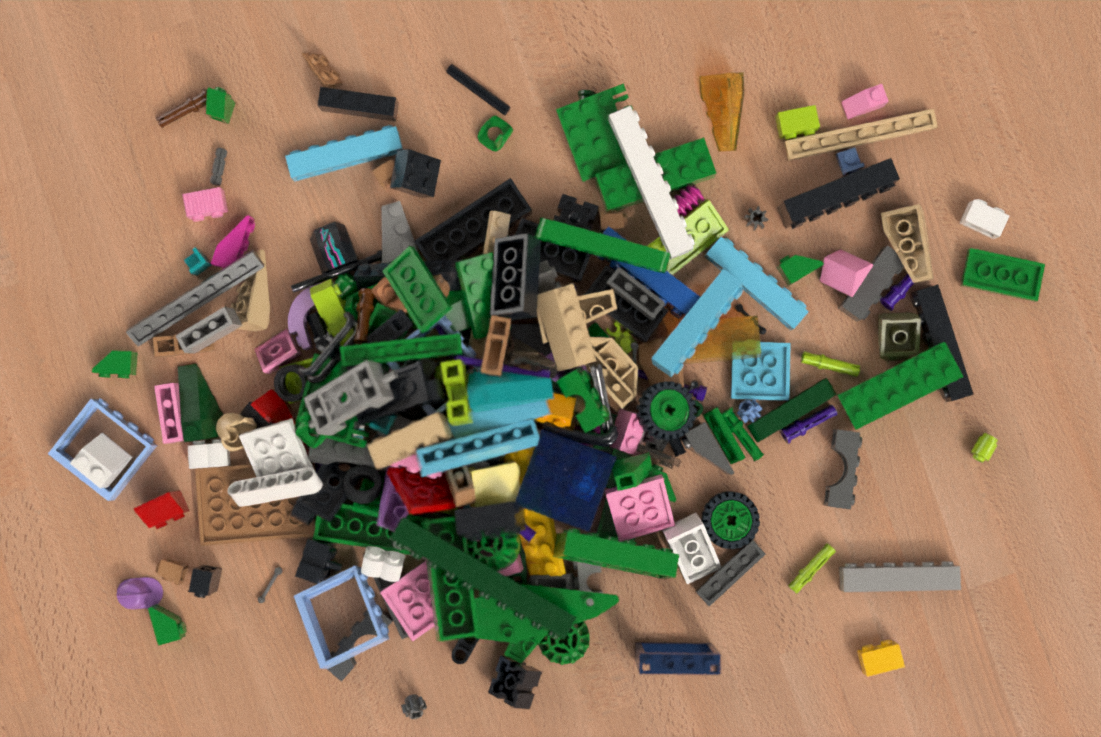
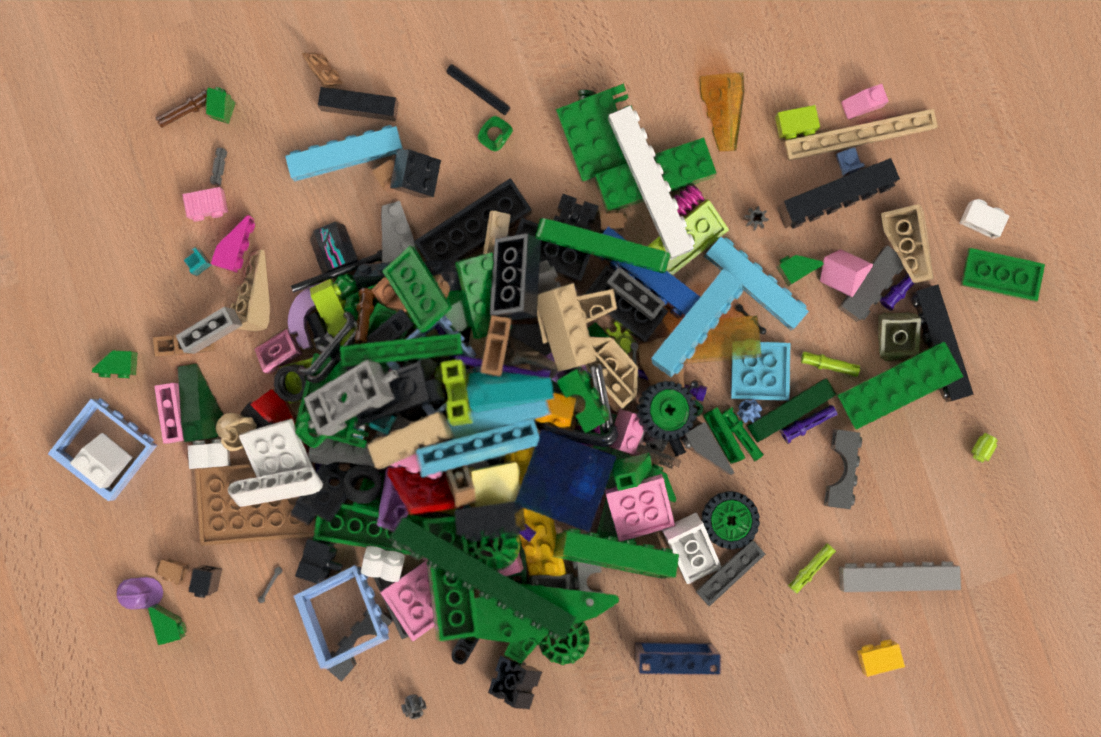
(162, 509): red slope -> none
(195, 298): plate -> none

